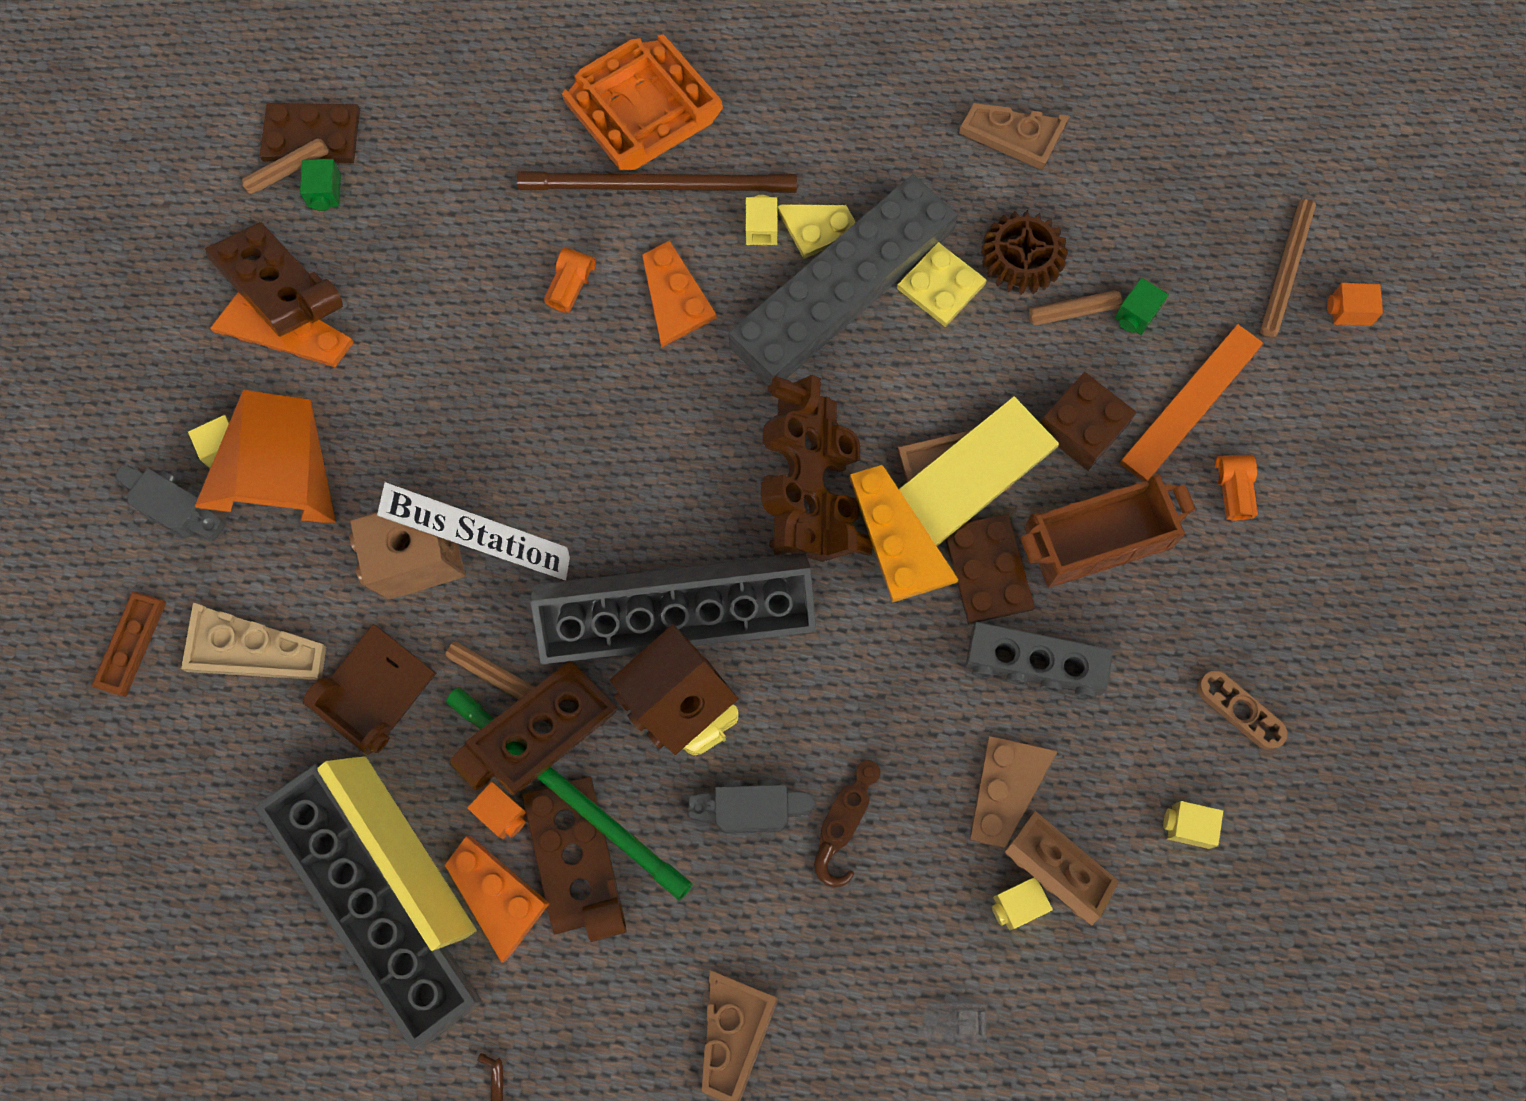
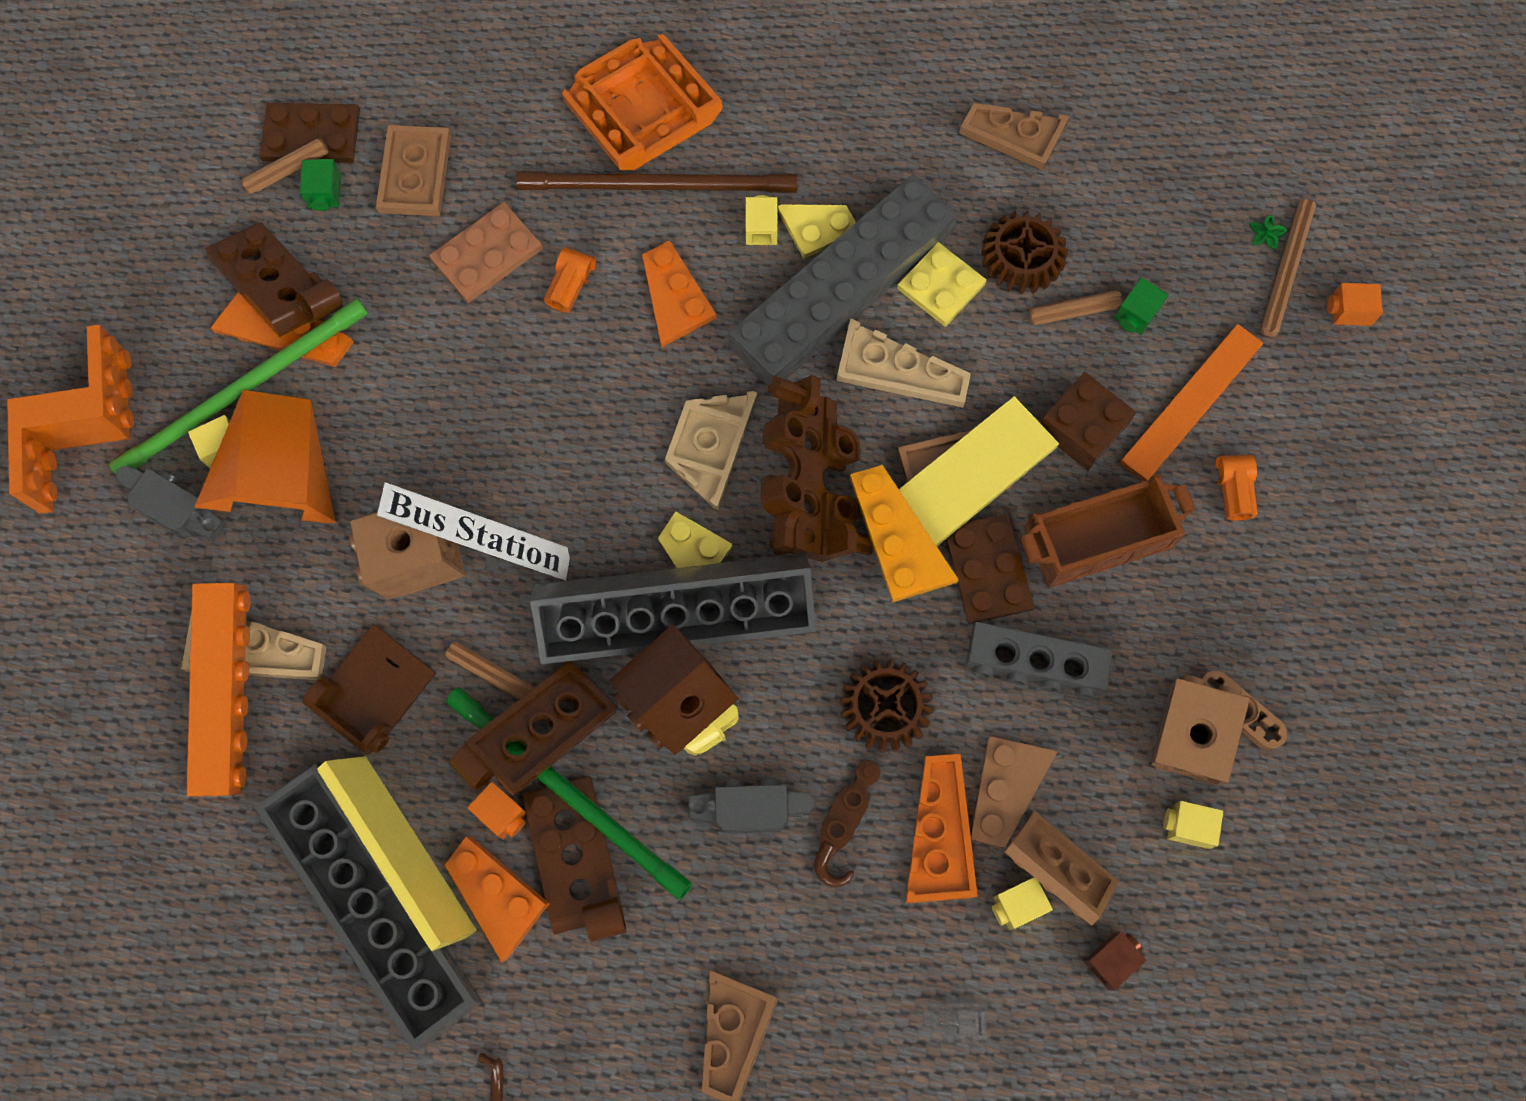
(68, 420): none -> orange bracket
(128, 644): dark orange tile -> none
(217, 689): none -> orange brick
(337, 322): none -> bright green piece
(413, 170): none -> medium nougat plate
(485, 252): none -> nougat plate
(692, 544): none -> light yellow wing
(709, 443): none -> tan wing
(887, 366): none -> tan wing
(898, 716): none -> reddish brown gear
(942, 840): none -> orange wing
(1116, 960): none -> copper brick
(1214, 712): none -> medium nougat brick
(1267, 232): none -> green plant

